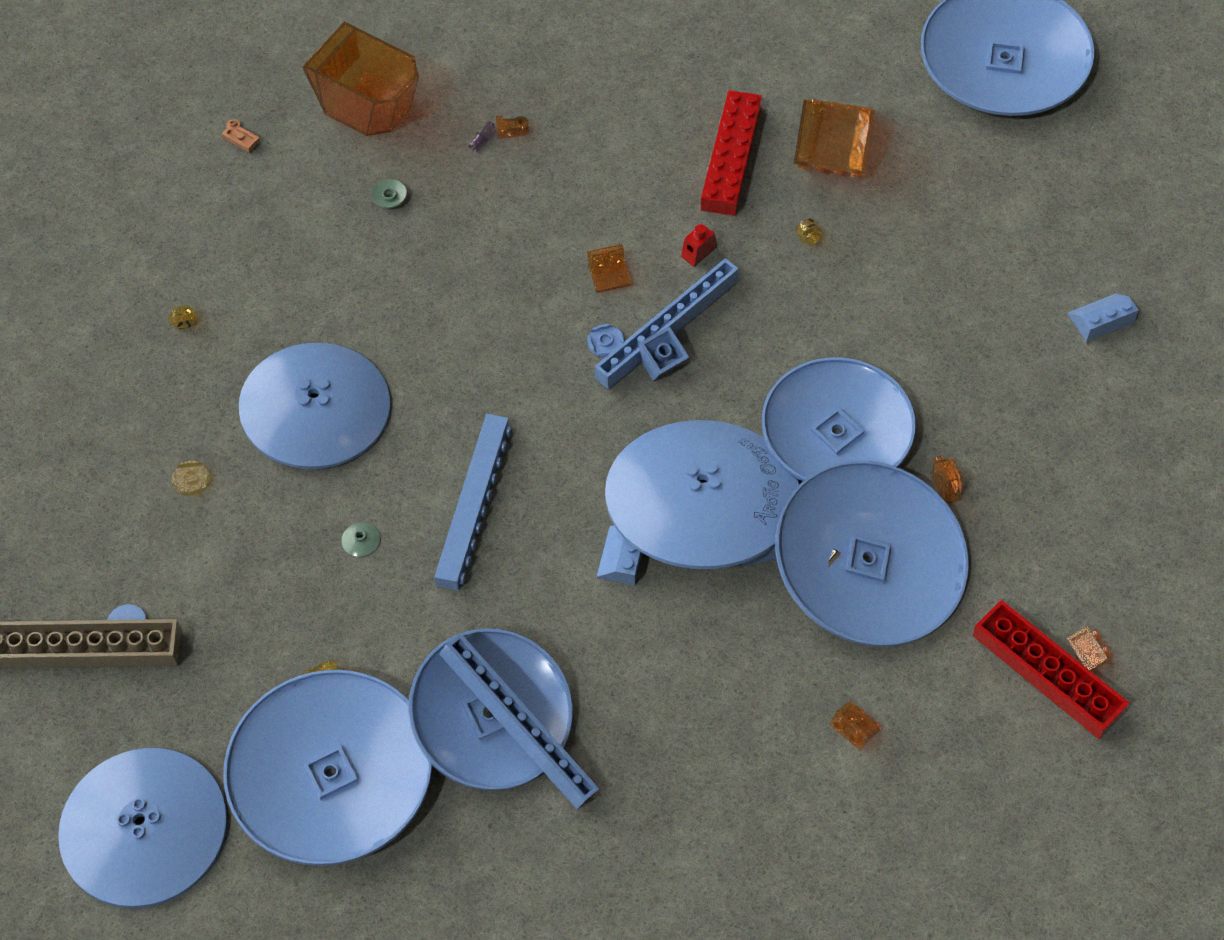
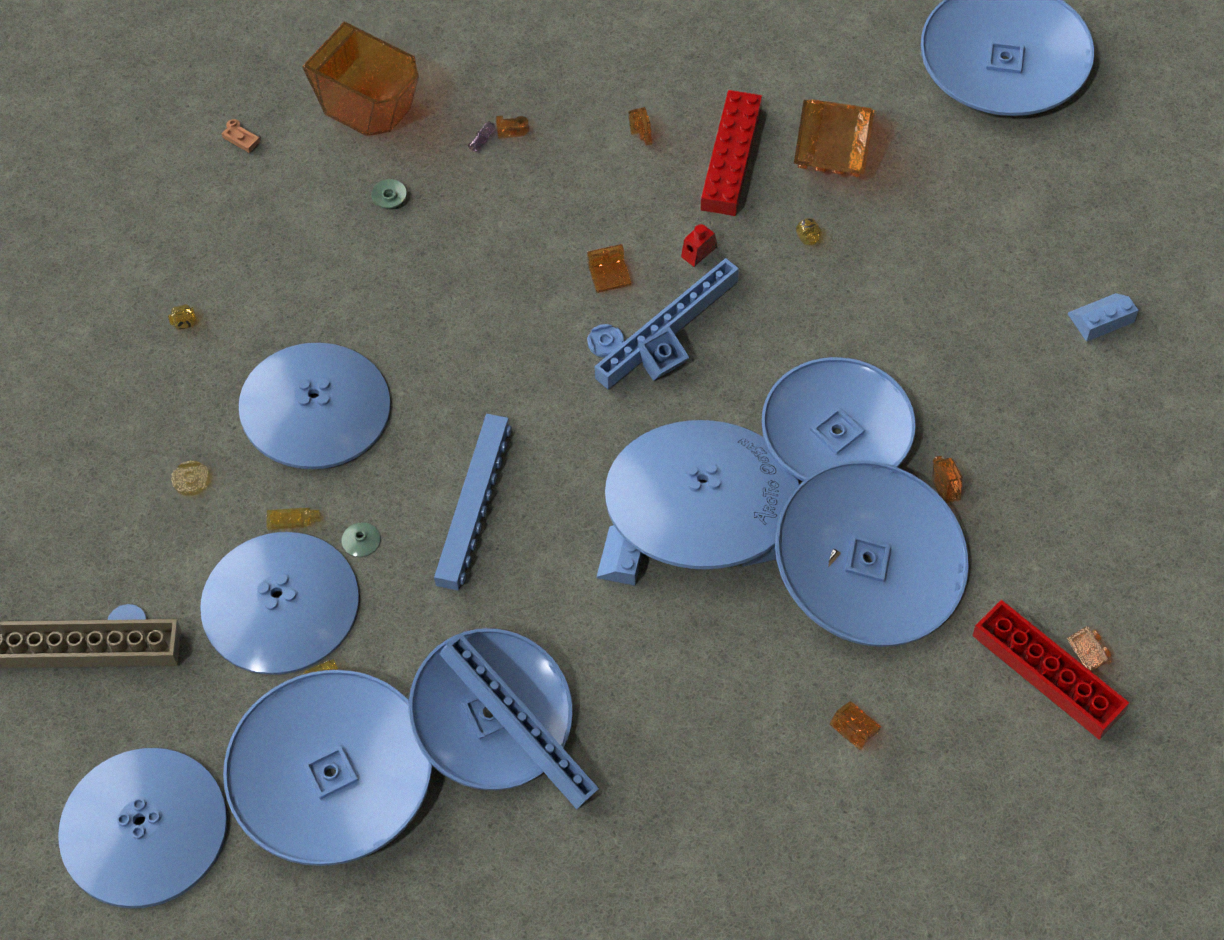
(286, 631): none -> medium blue dish
(291, 518): none -> clear yellow hinge
(640, 124): none -> clear orange bracket

